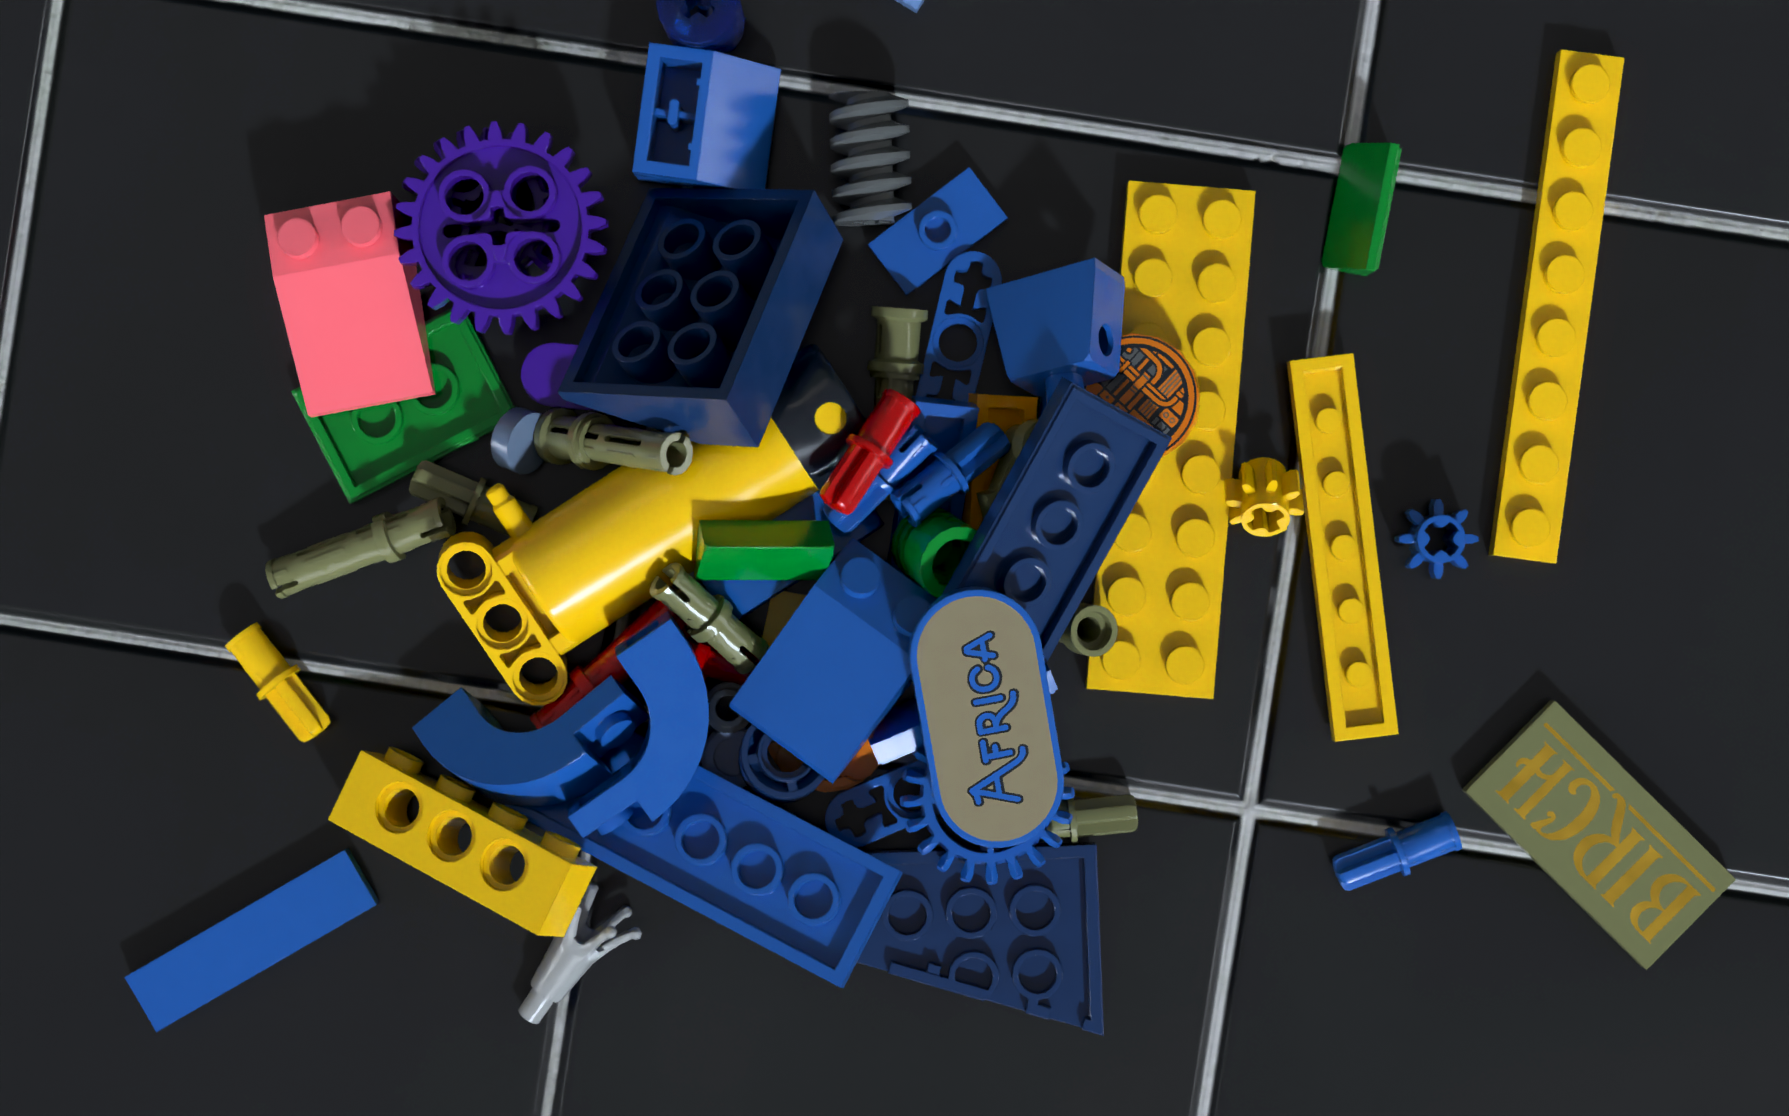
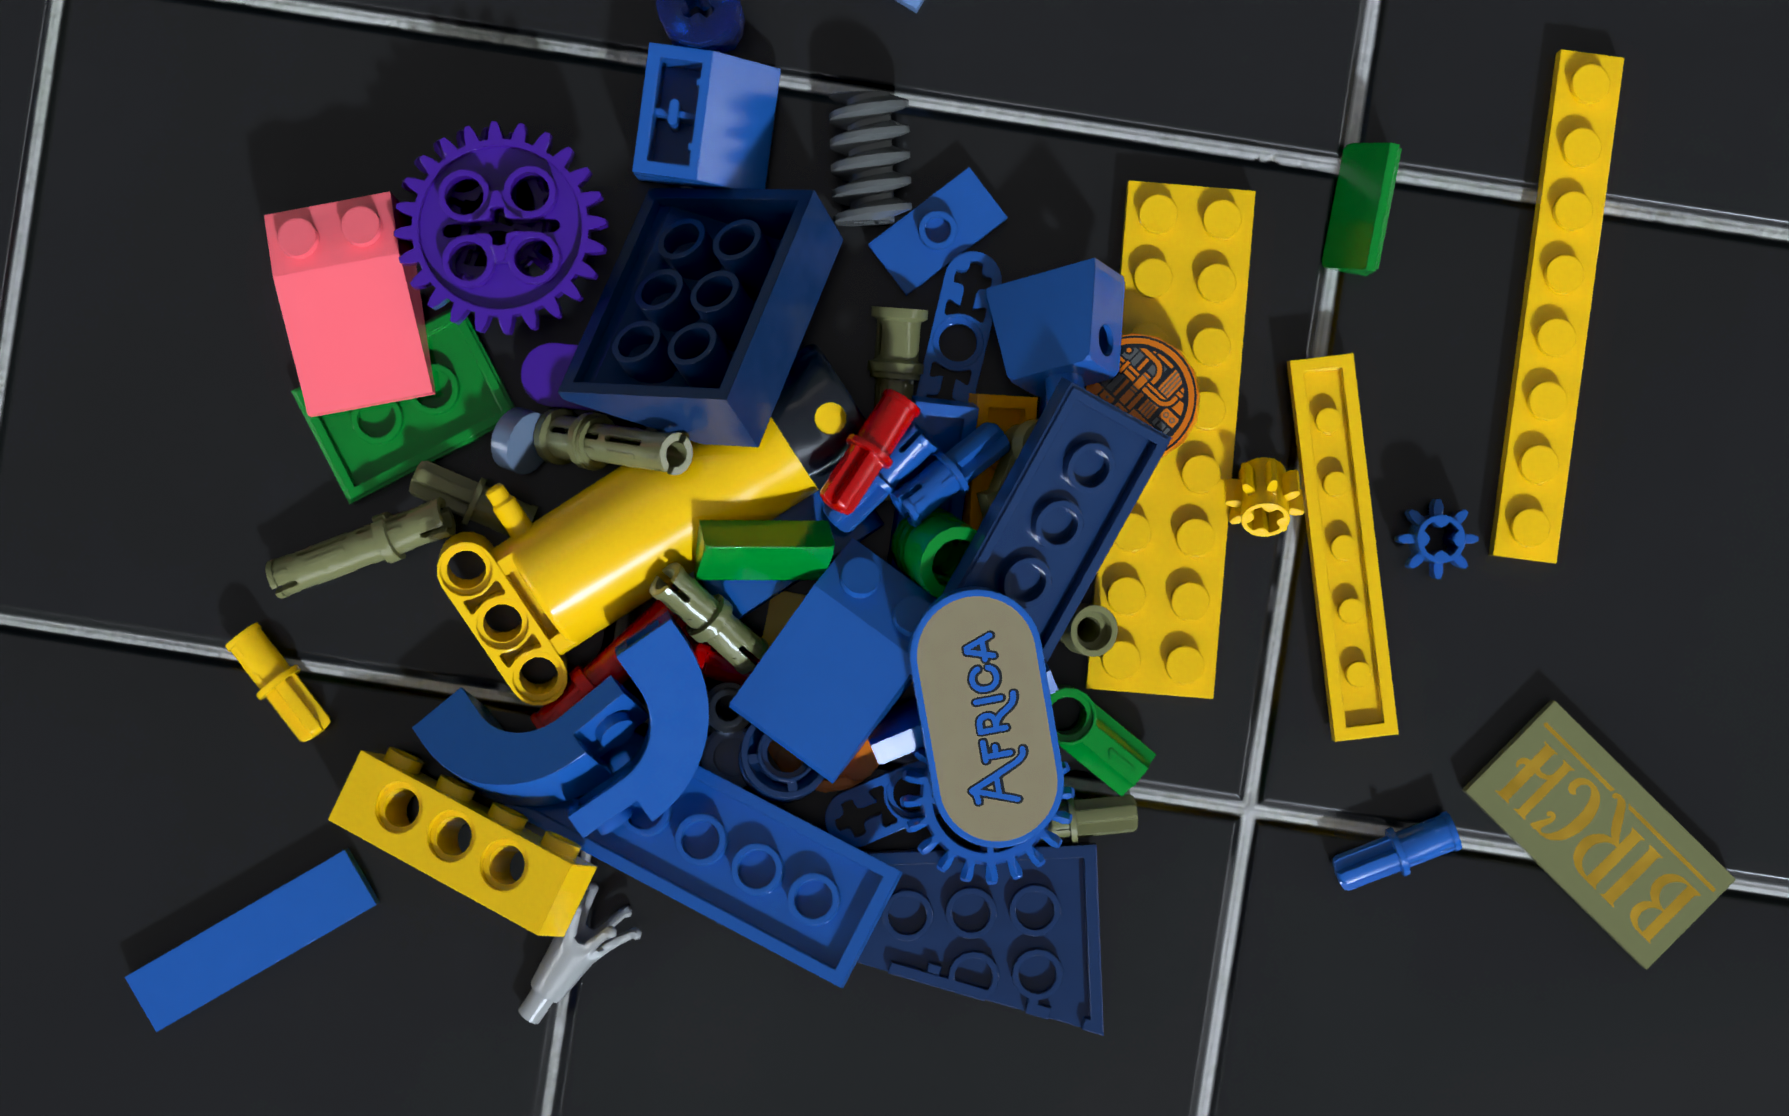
(1103, 744): none -> green piece

